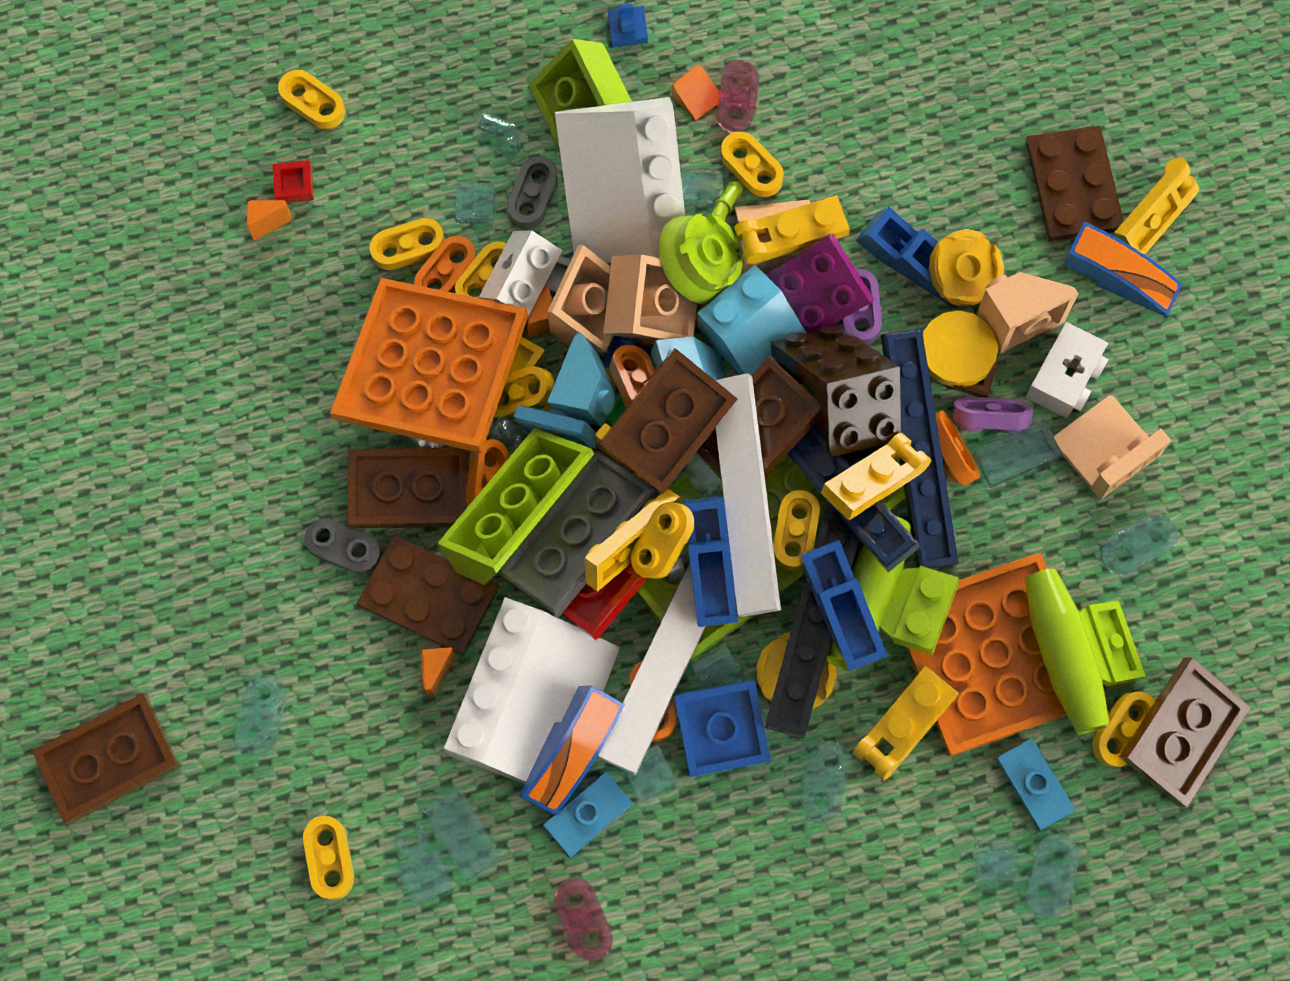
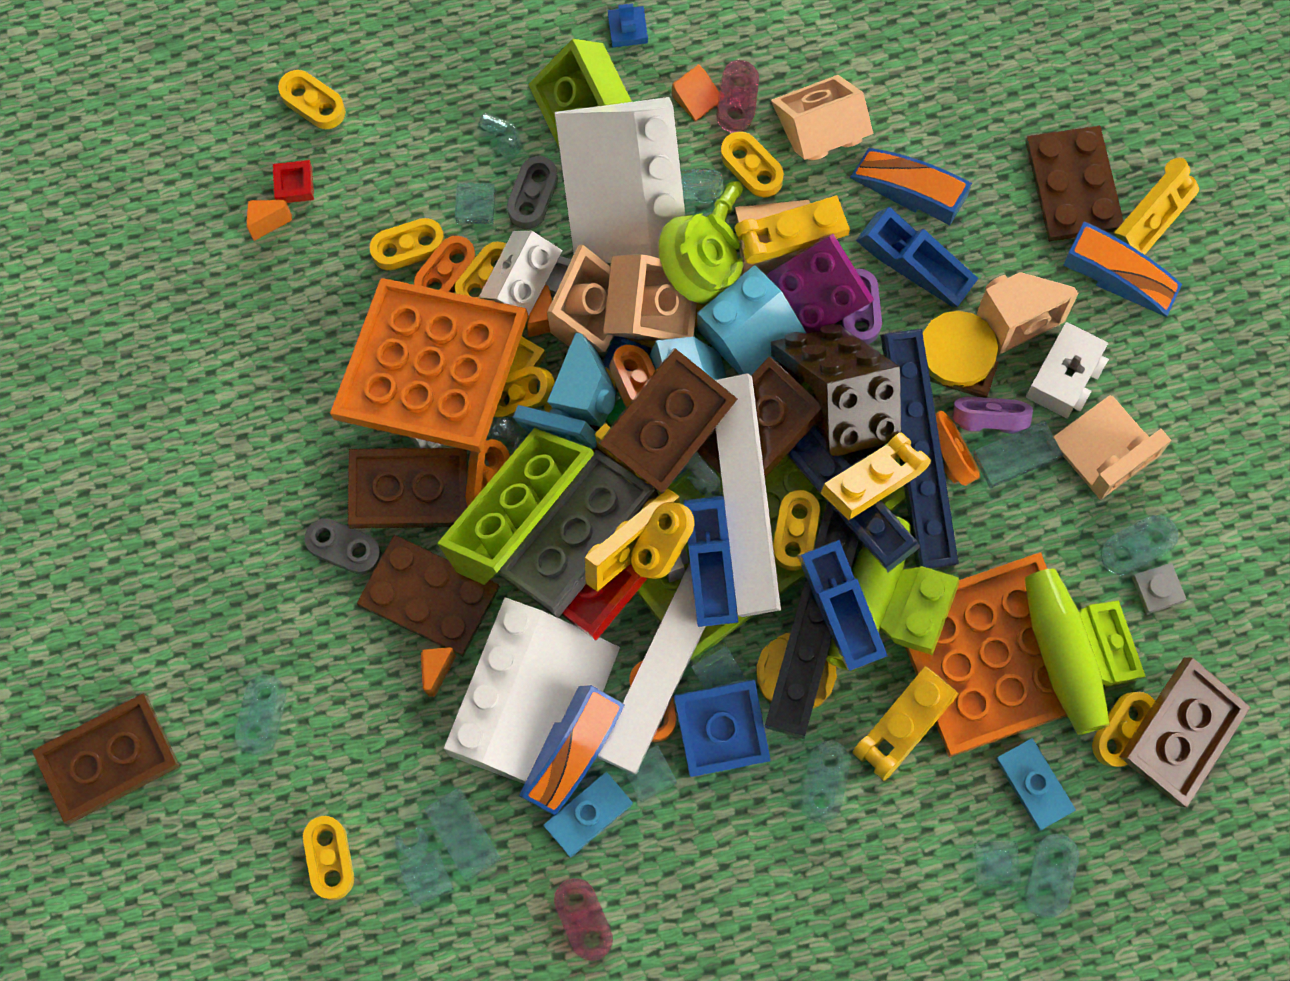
(823, 117): none -> light nougat slope
(913, 183): none -> slope
(964, 267): yellow tile -> none
(1159, 588): none -> light grey plate

